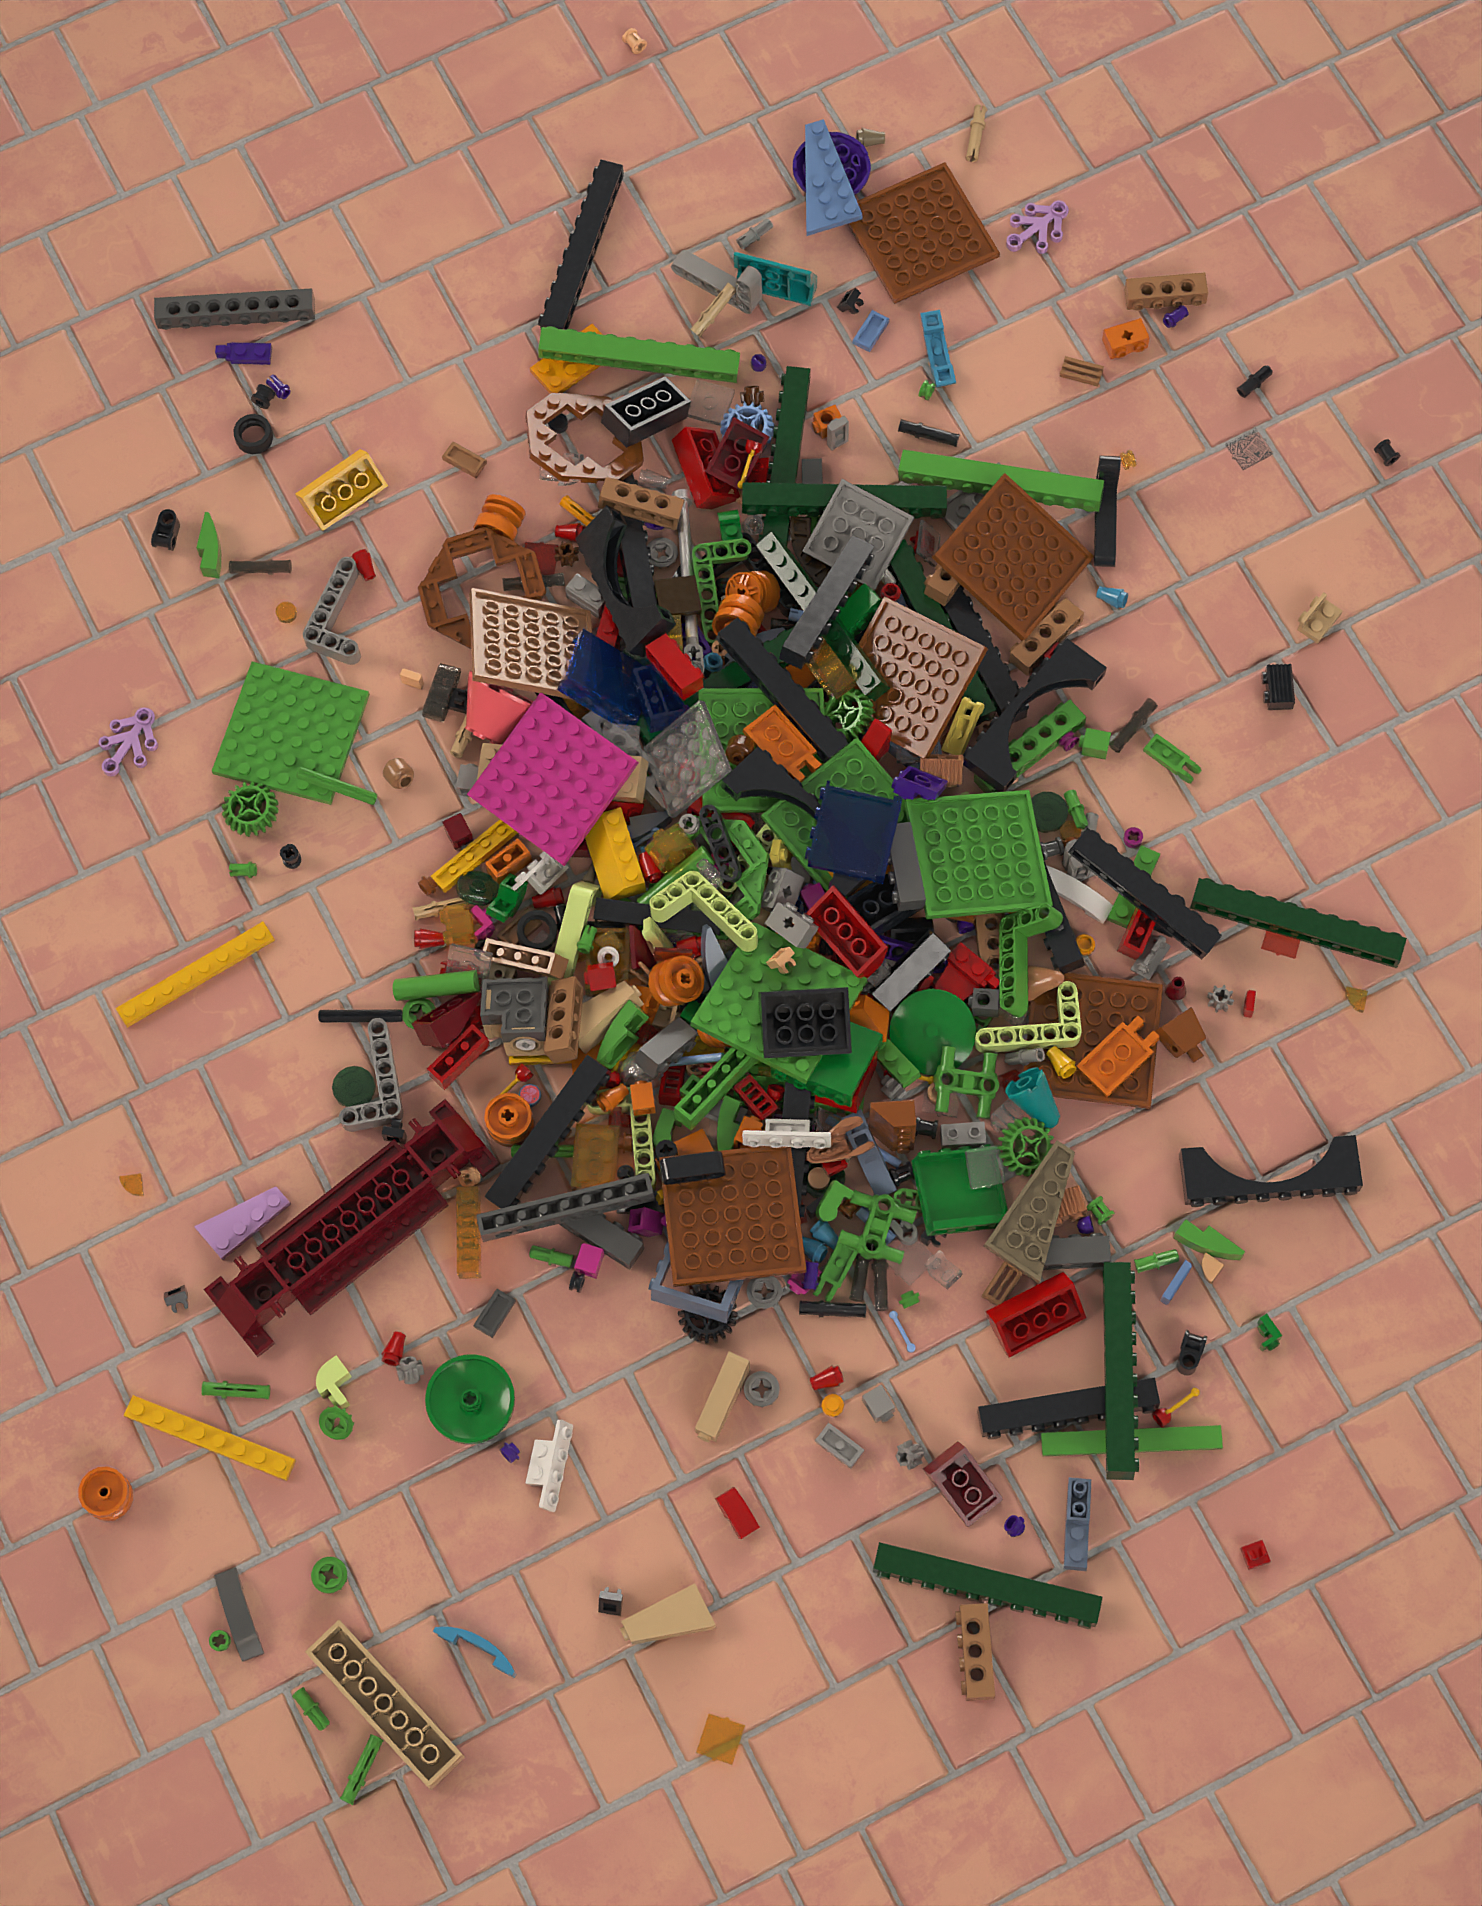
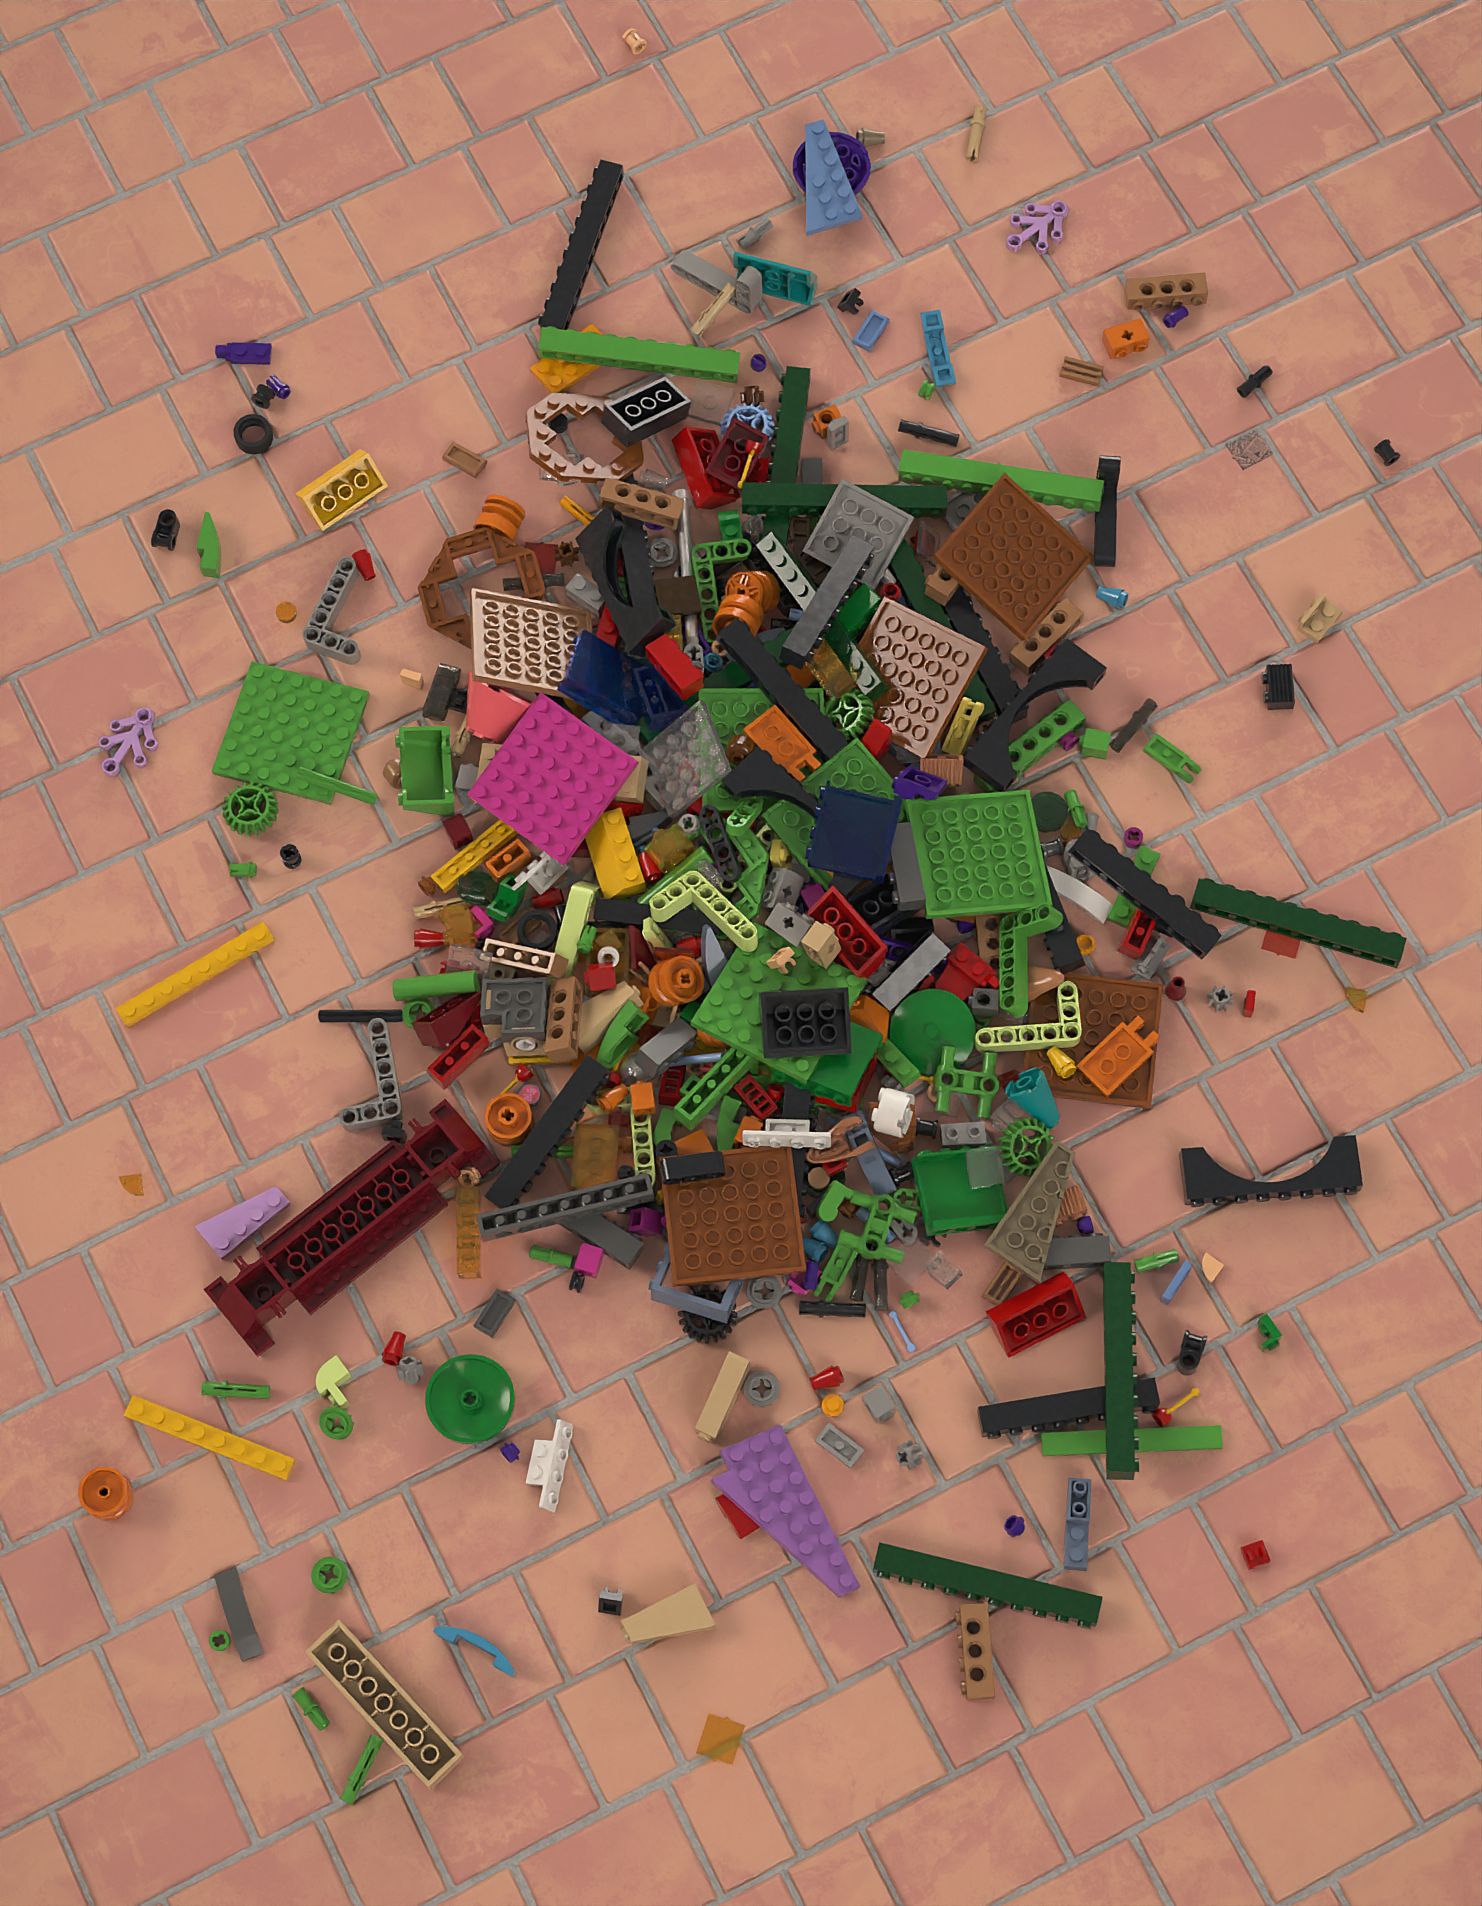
(175, 1296): black tile -> none
(225, 304): dark grey brick -> none
(269, 566): clear smoke pin -> none
(353, 1086): clear green tile -> none
(426, 770): none -> bright green windscreen
(569, 531): red cone -> none
(737, 822): none -> bright green beam
(775, 1493): none -> medium lavender wing
(821, 944): none -> tan brick
(893, 1112): none -> white brick
(921, 233): dark orange plate -> none
(963, 1483): dark red slope -> none
(1024, 1056): light grey axle -> none
(1093, 1206): bright green bush -> none
(1128, 459): clear yellow bush -> none
(1183, 1035): dark orange torso -> none
(1207, 1242): bright green slope -> none

